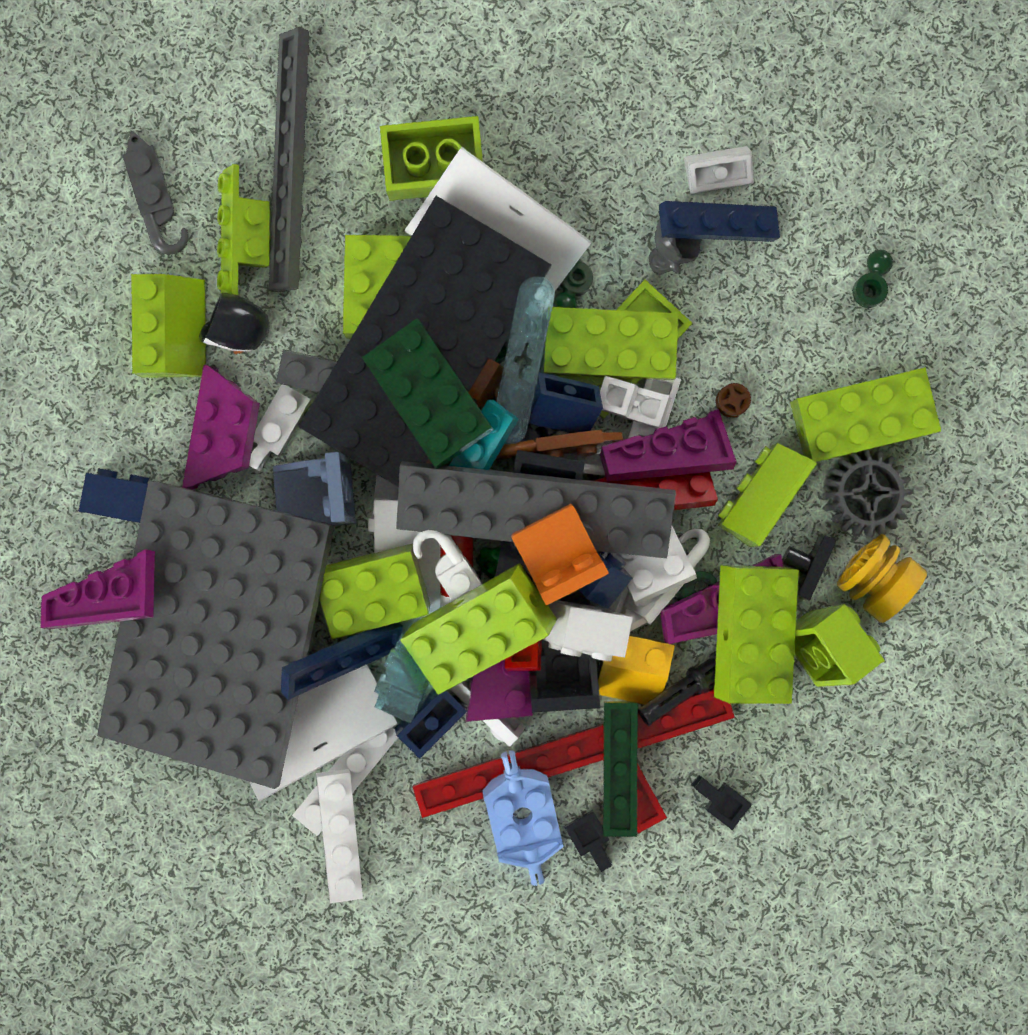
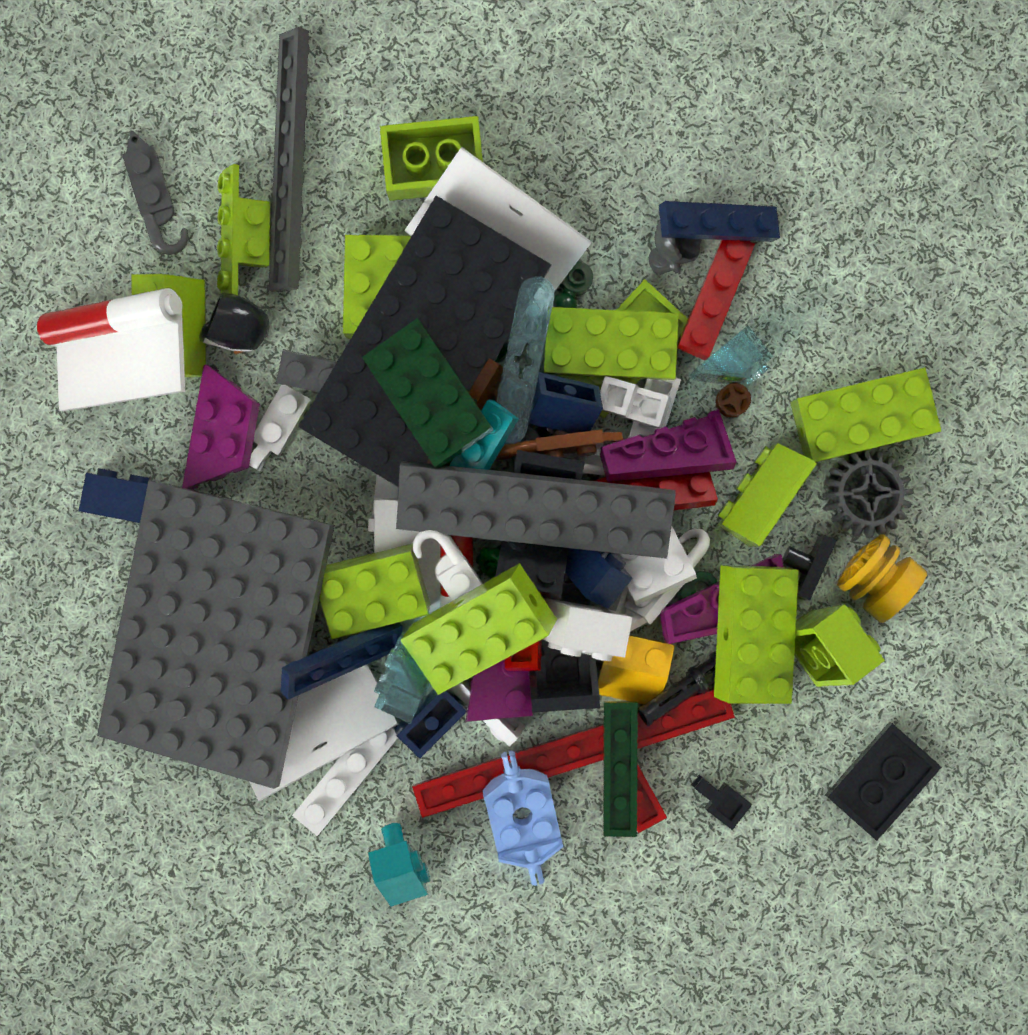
(105, 596): magenta wing -> none
(117, 349): none -> white door
(317, 489): sand blue bracket -> none
(339, 835): white plate -> none
(398, 868): none -> teal brick
(559, 554): orange bracket -> none
(588, 836): black plate -> none
(715, 297): none -> red plate
(719, 169): white slope -> none
(736, 361): none -> clear light blue slope
(878, 264): dark green plate -> none
(883, 781): none -> black plate

